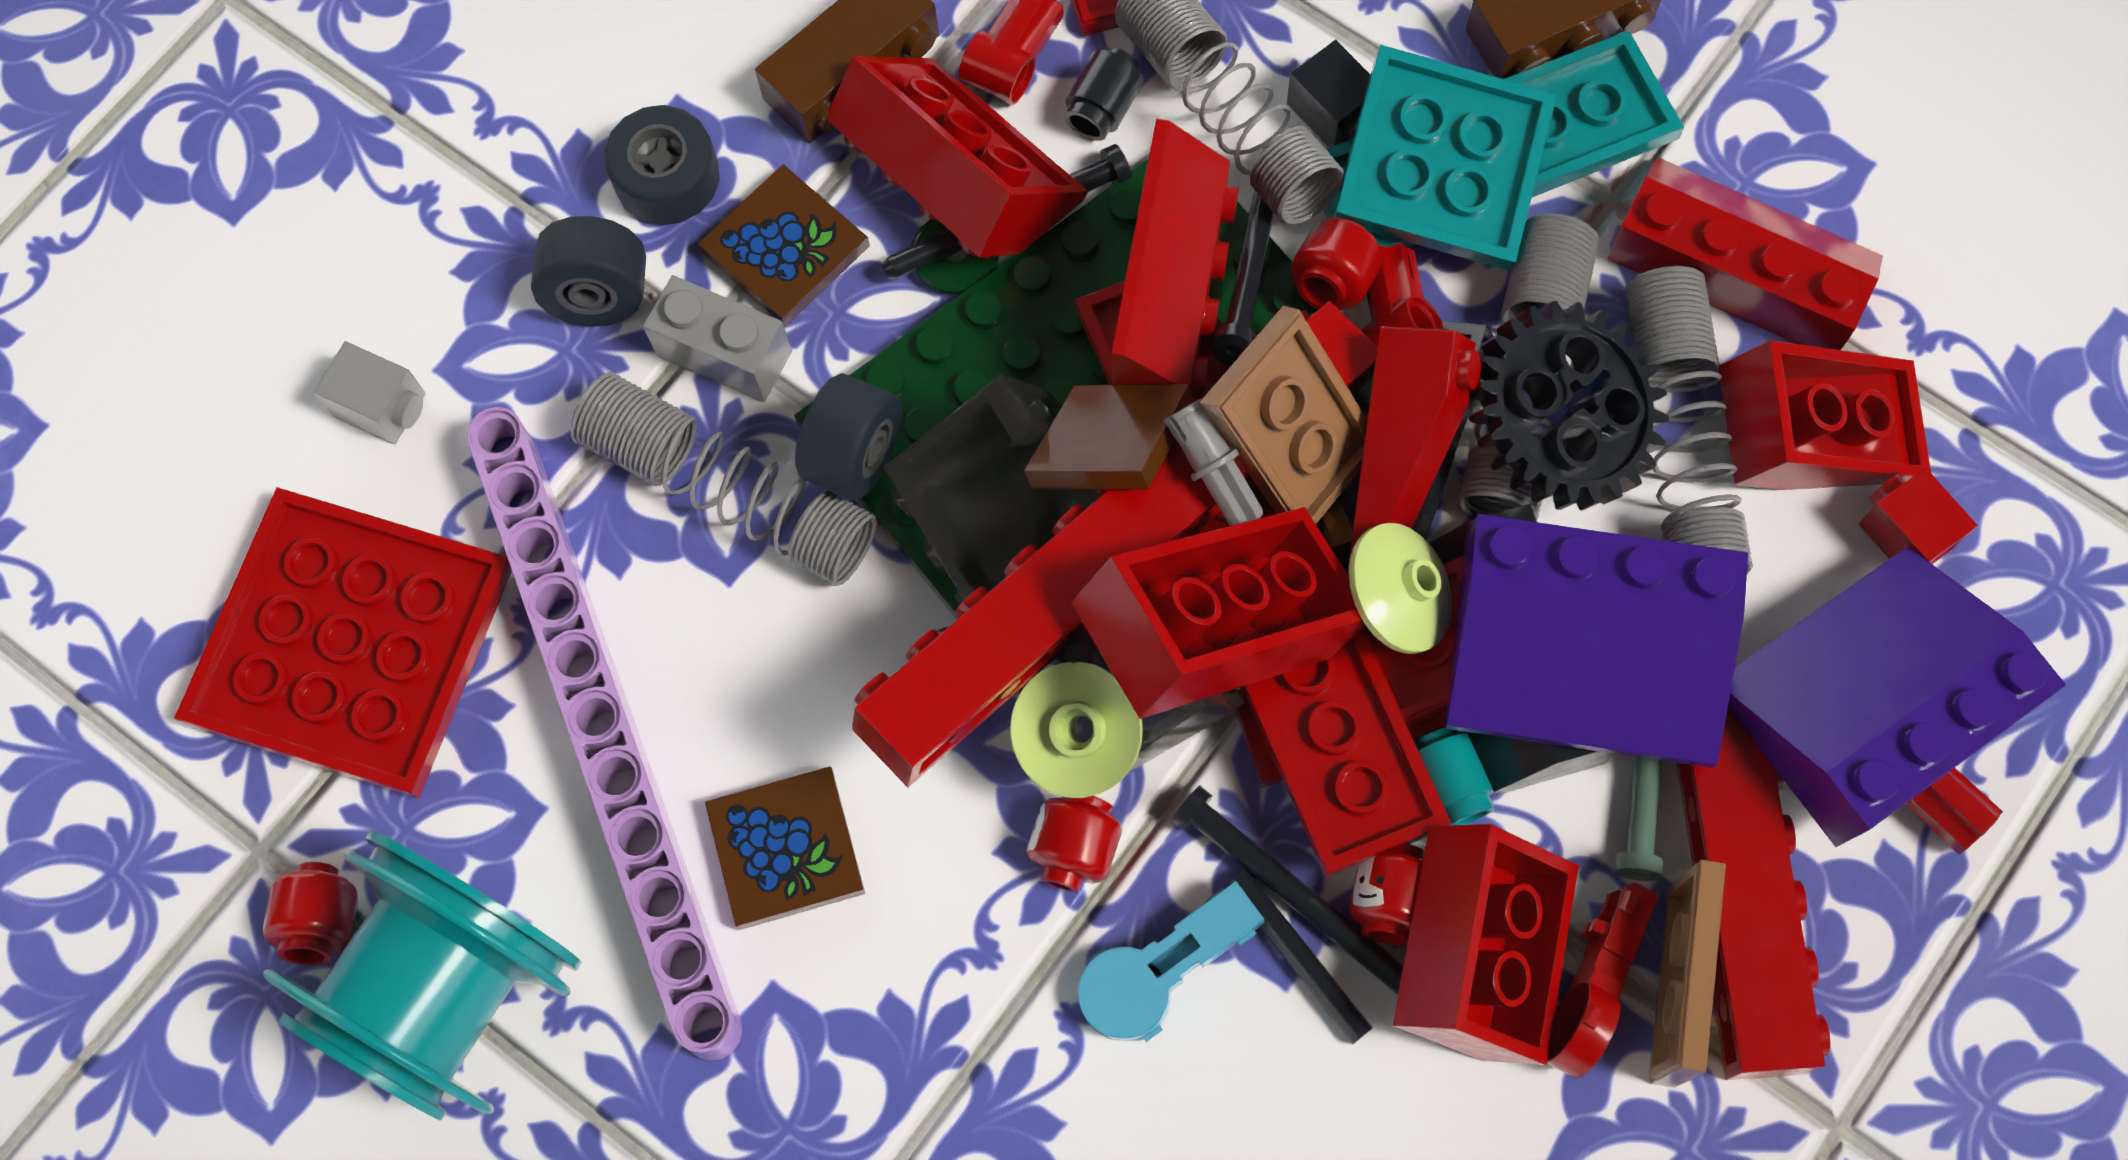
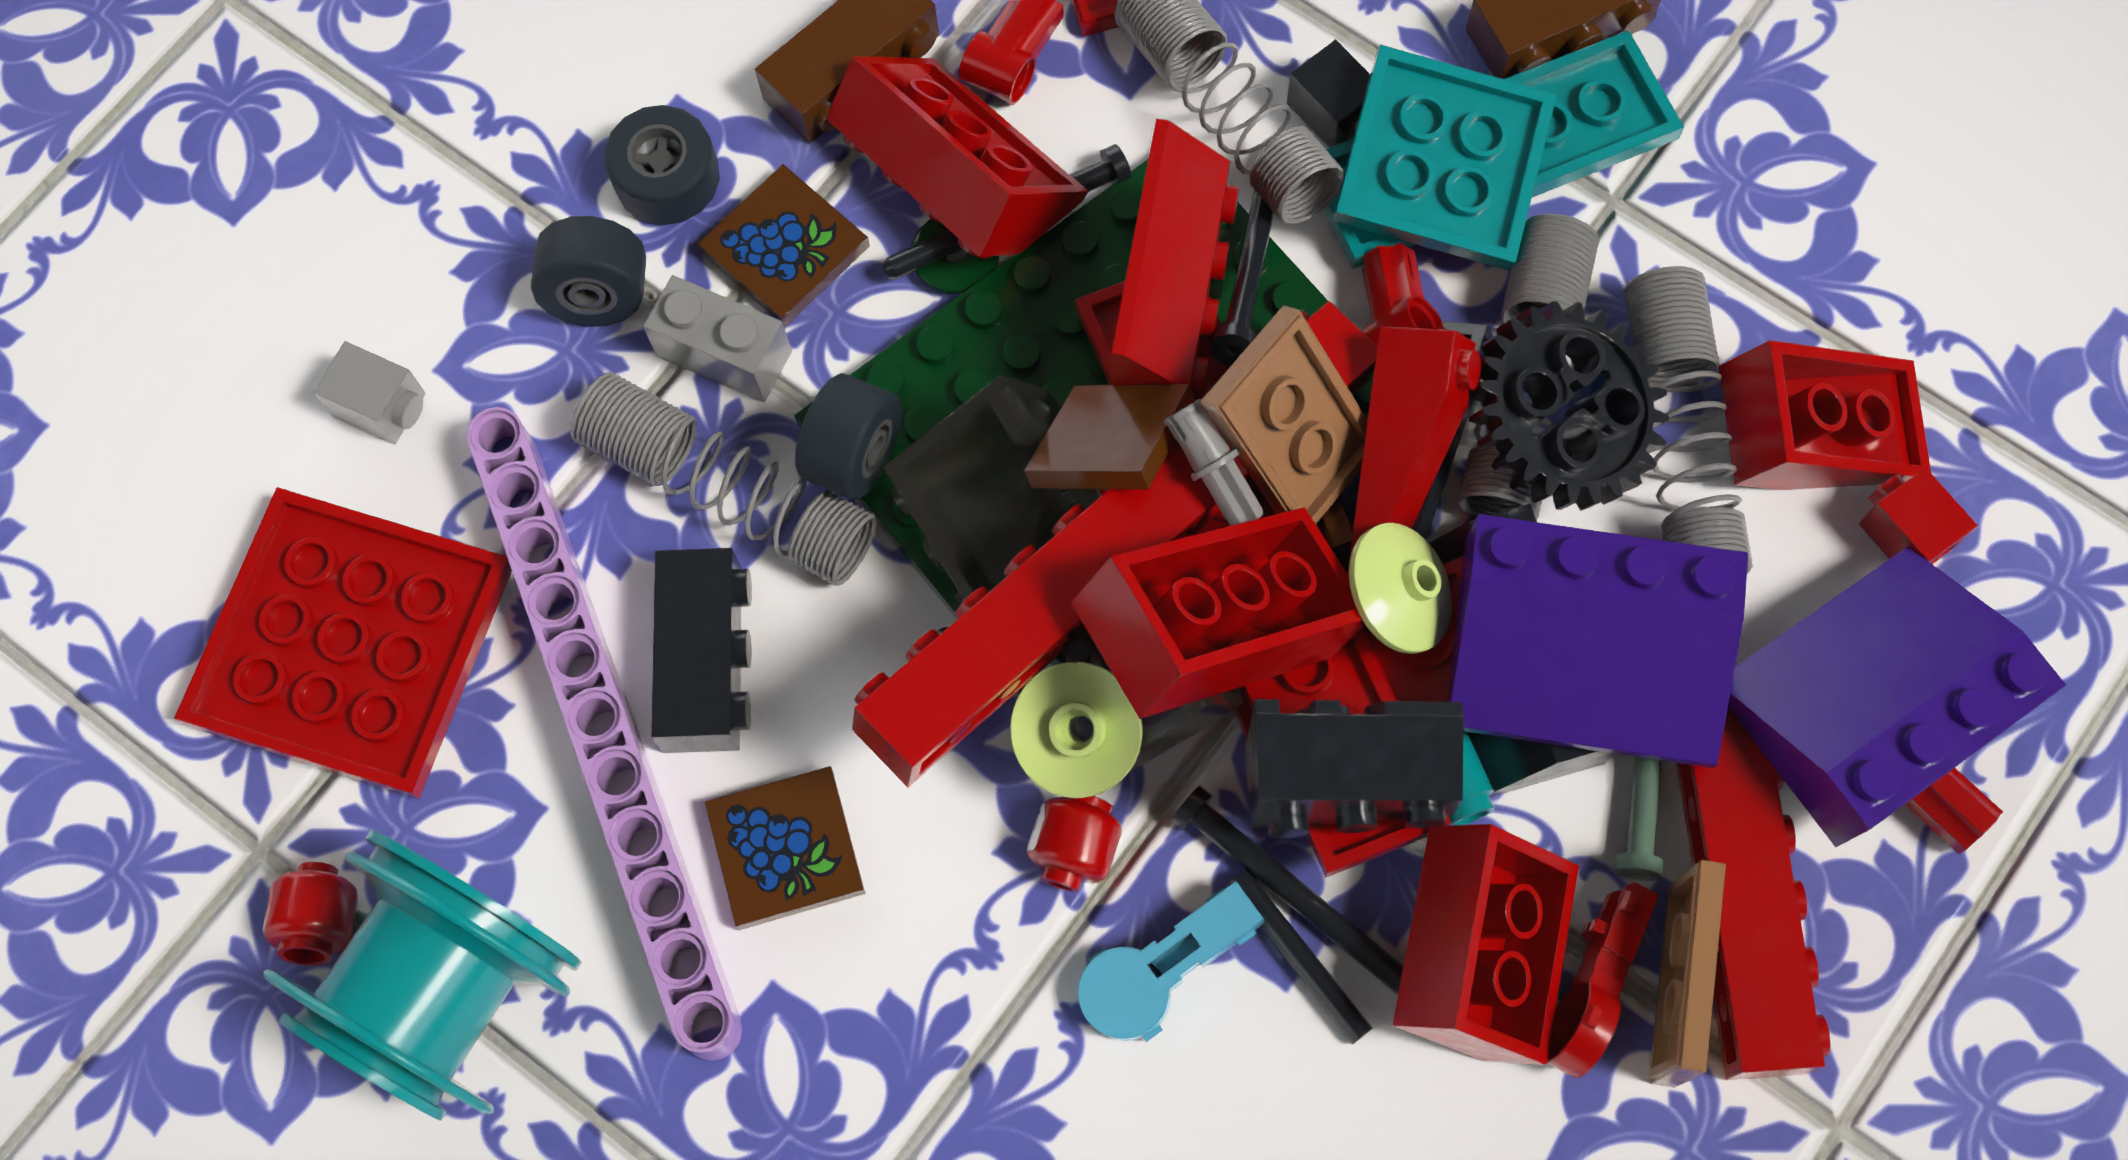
(700, 651): none -> black brick
(1103, 93): black brick -> none
(1336, 264): red head -> none
(1353, 767): none -> black wedge
(1387, 893): head -> none
(1752, 256): red slope -> none

